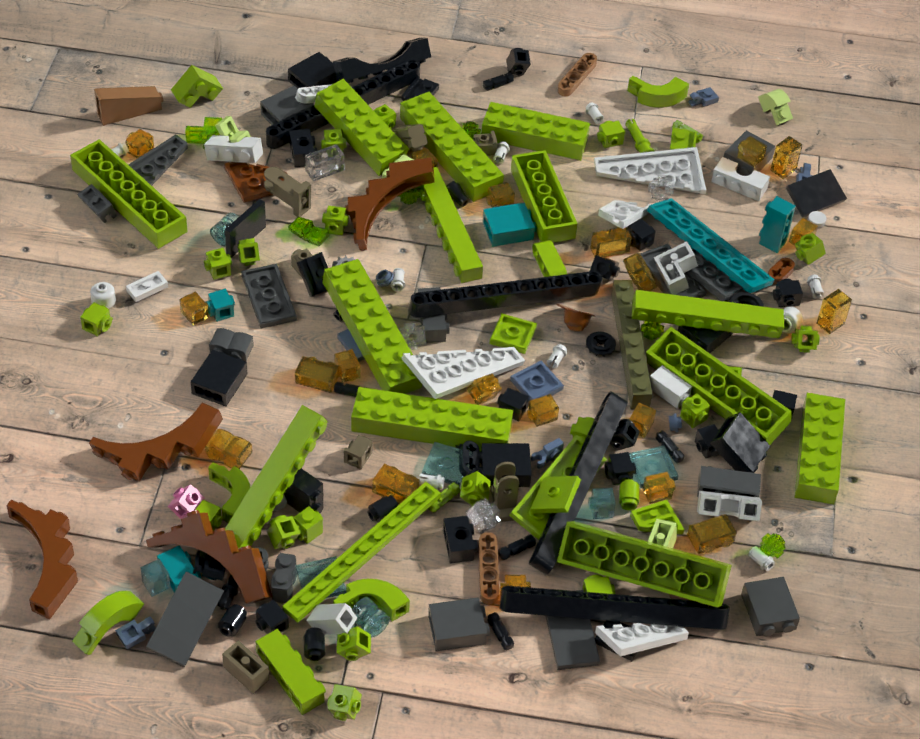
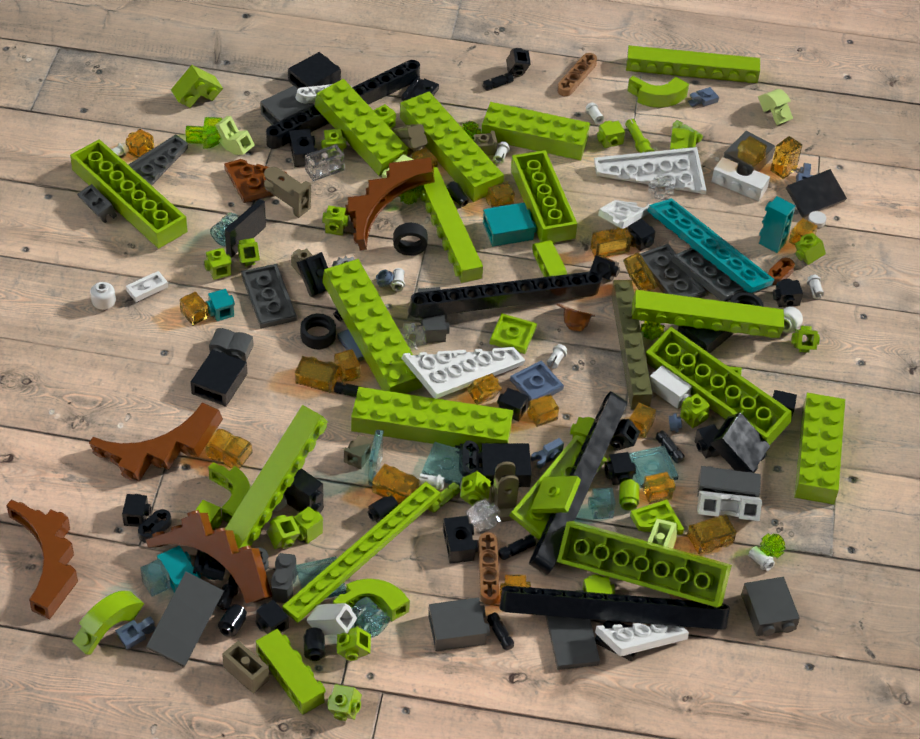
(96, 319): lime brick -> none
(126, 102): medium nougat slope -> none
(135, 510): none -> black brick
(154, 525): none -> black beam
(185, 501): bright pink brick -> none
(245, 151): white arch -> none
(307, 231): clear neon green slope -> none
(320, 320): none -> black tyre
(352, 68): black arch -> none
(375, 455): none -> clear light blue tile
(410, 248): none -> black tyre
(601, 338): black gear -> none
(674, 264): white brick -> none
(693, 64): none -> lime brick
(834, 311): clear yellow brick -> none

